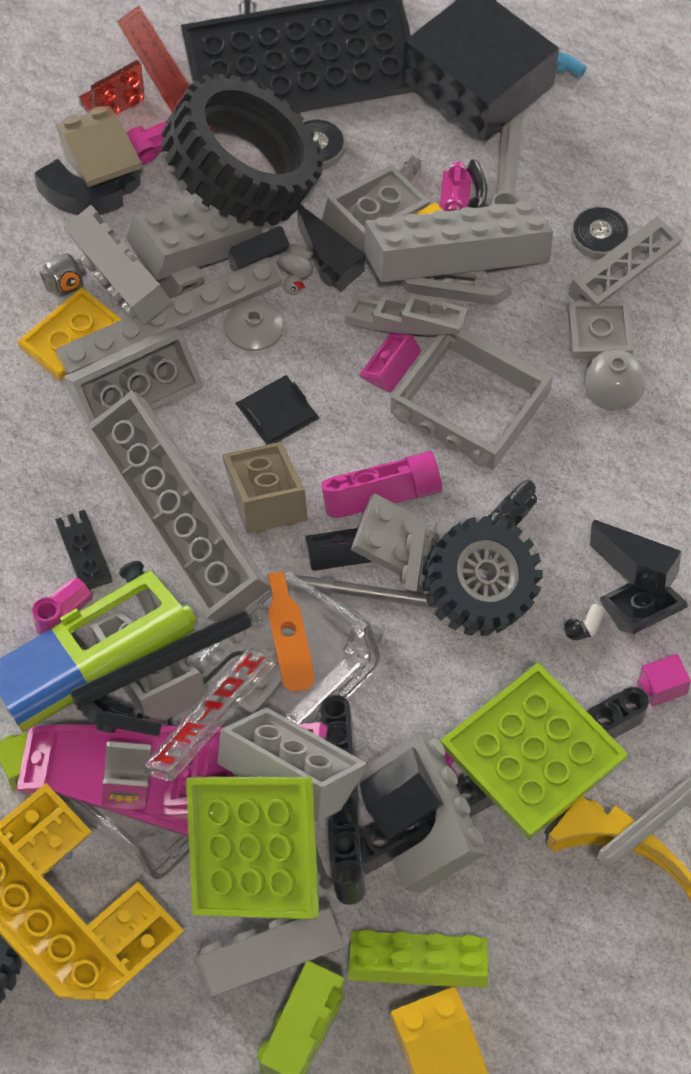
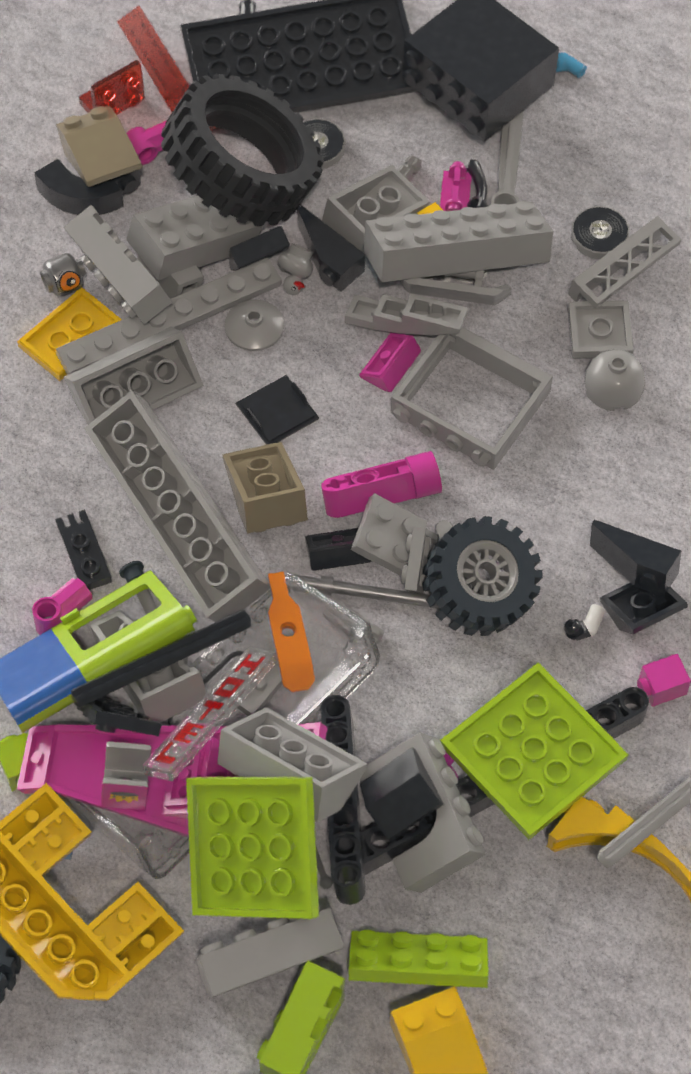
(516, 505): black hinge -> none

